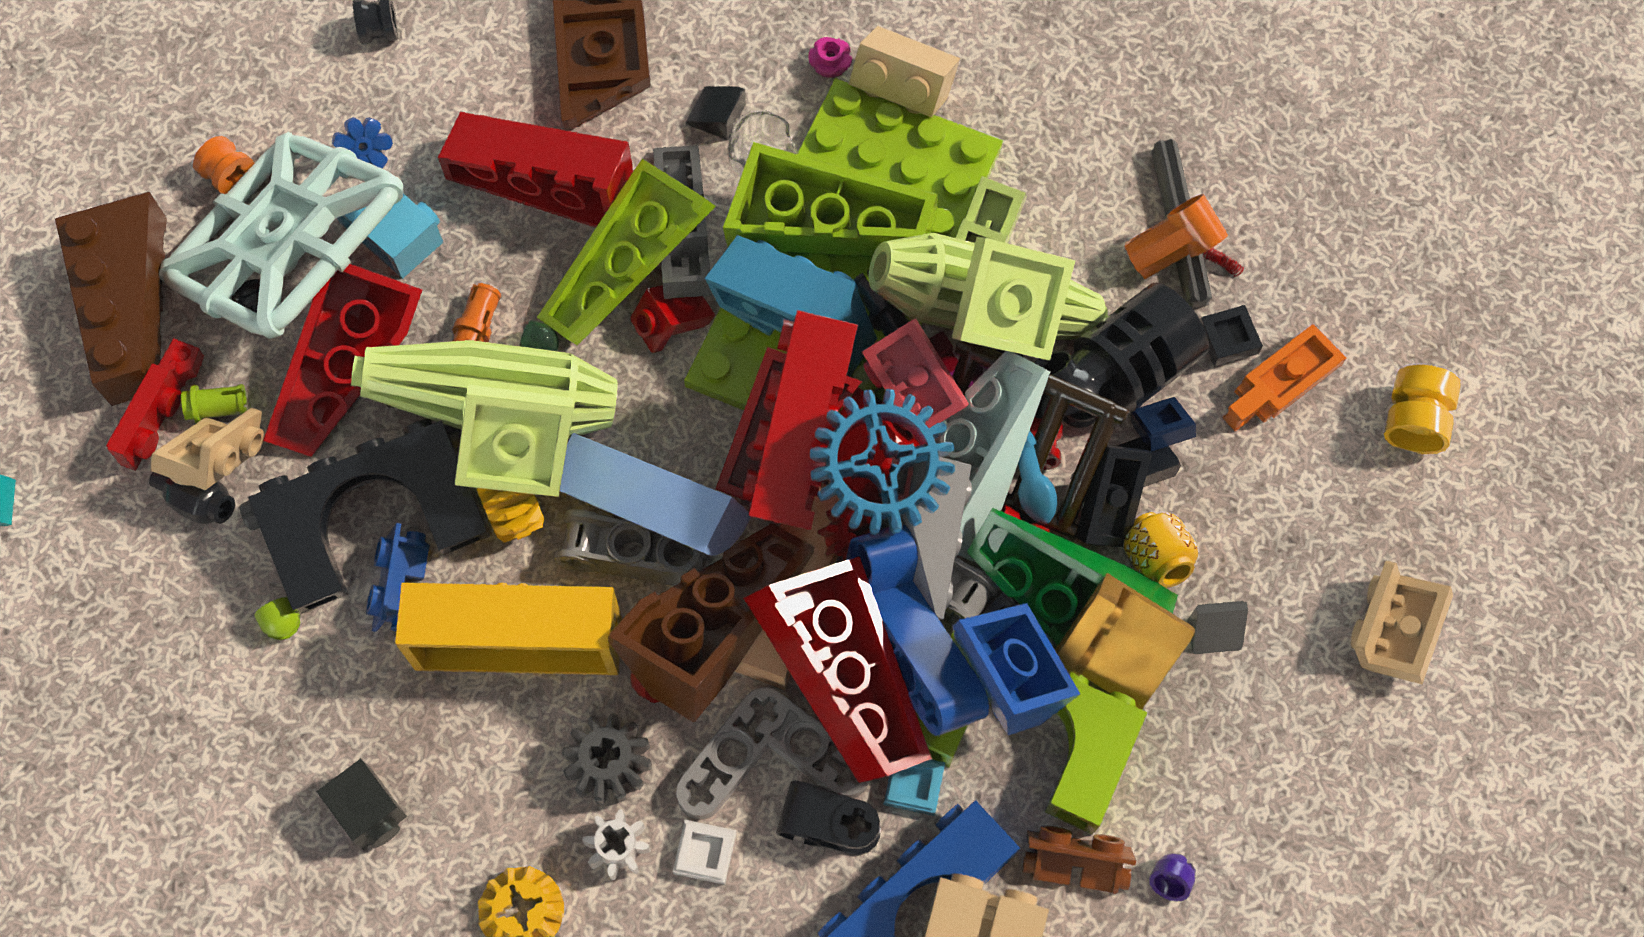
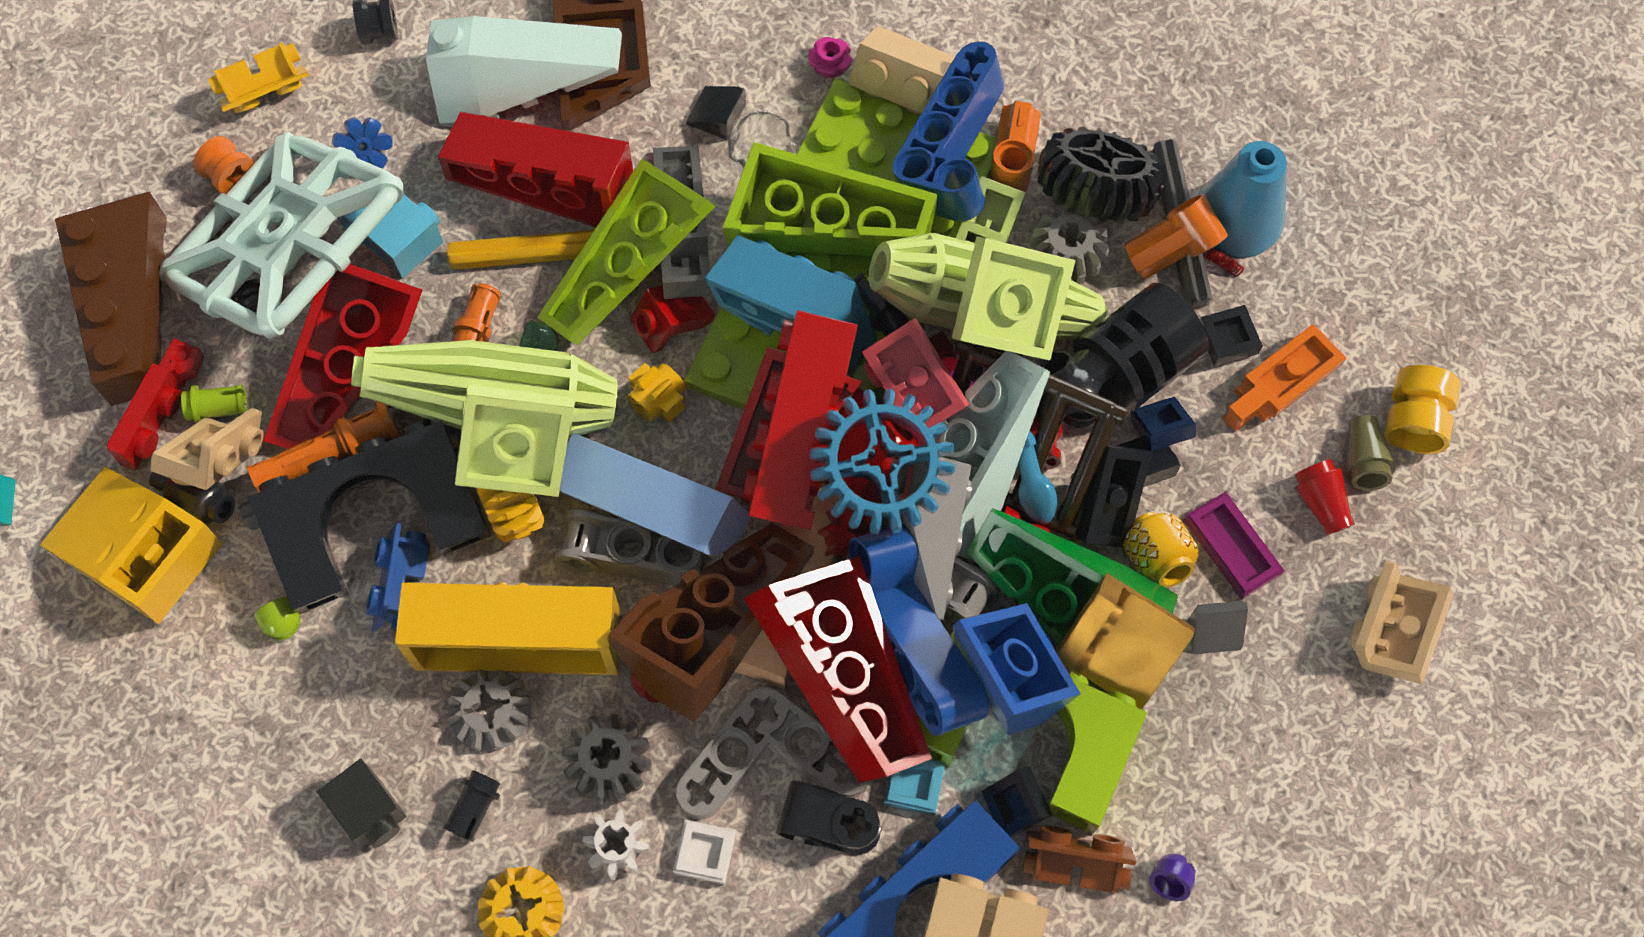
(133, 543): none -> yellow slope
(244, 88): none -> yellow hinge
(336, 442): none -> orange pin
(472, 805): none -> black pin
(502, 63): none -> light aqua wedge
(509, 720): none -> light grey gear
(516, 249): none -> yellow axle
(656, 392): none -> yellow gear
(946, 130): none -> blue beam
(1010, 757): none -> clear light blue beam
(1015, 145): none -> orange piece
(1016, 802): none -> black plate
(1087, 240): none -> light grey gear
(1100, 174): none -> black gear
(1233, 545): none -> magenta tile
(1250, 199): none -> dark azure cone
(1325, 495): none -> red cone
(1368, 457): none -> olive cone

